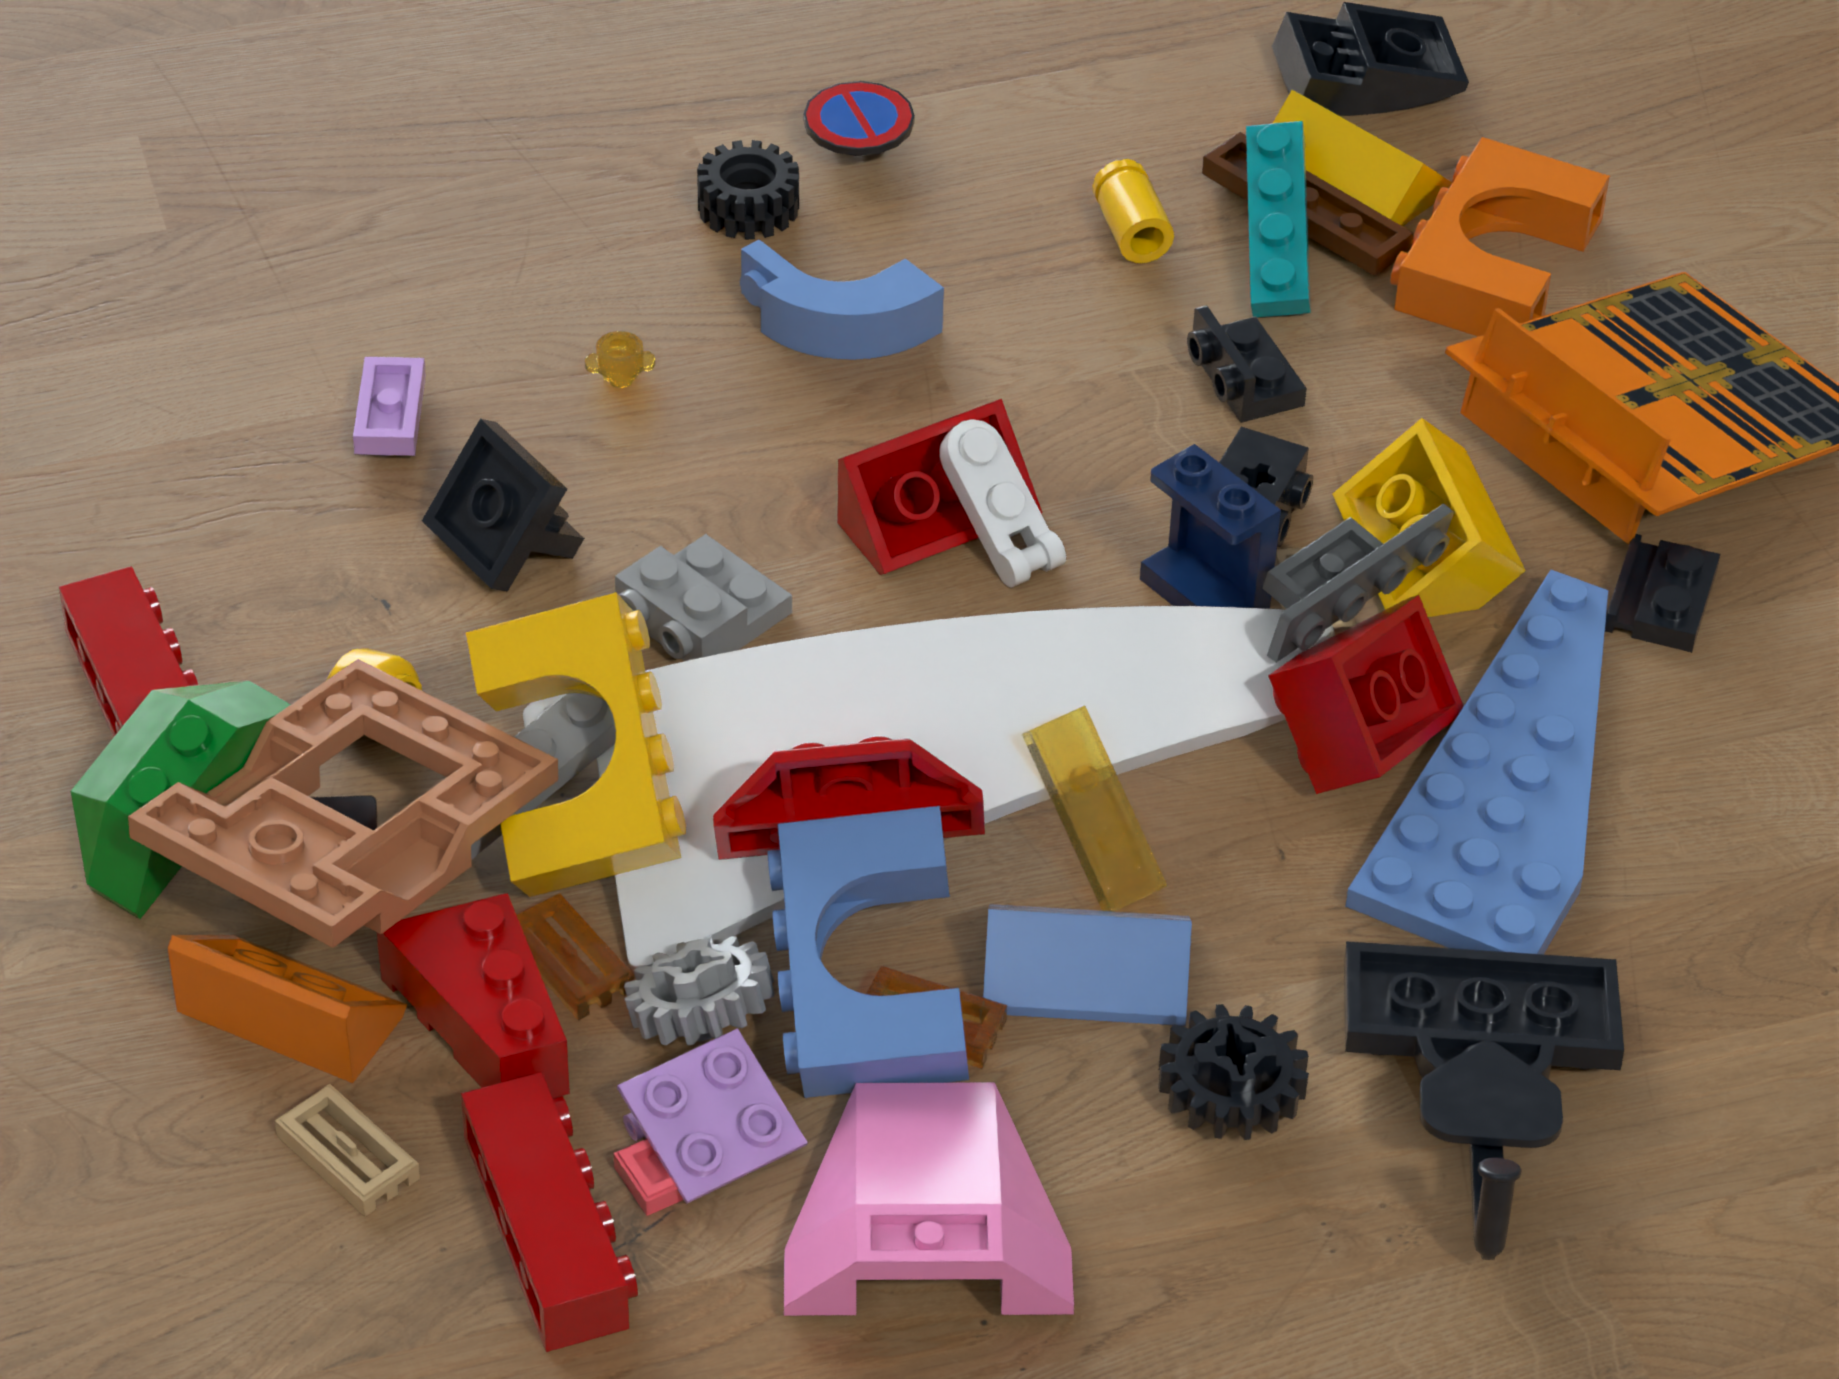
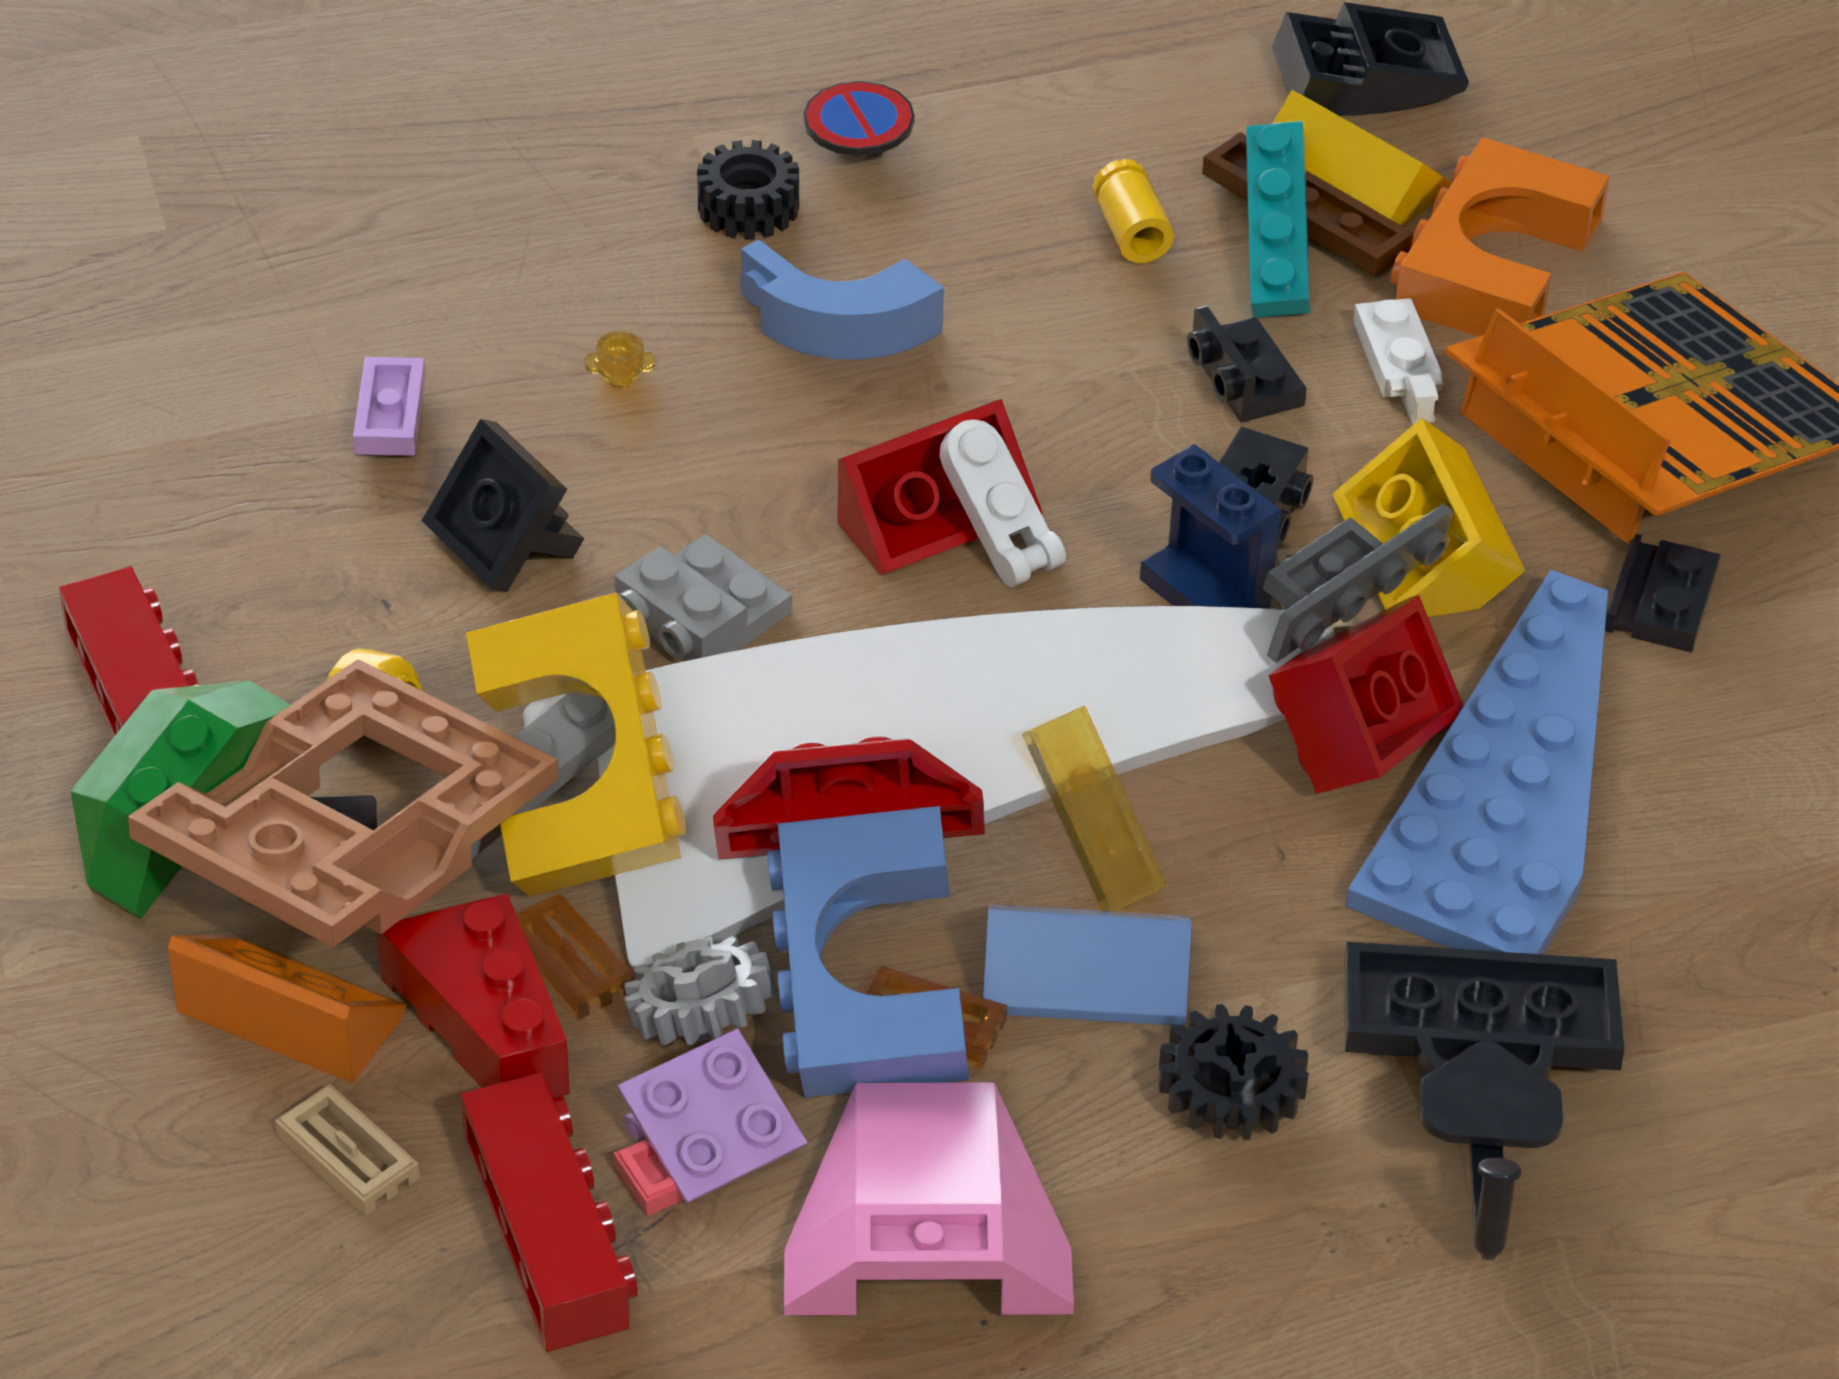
(1400, 354): none -> white hinge

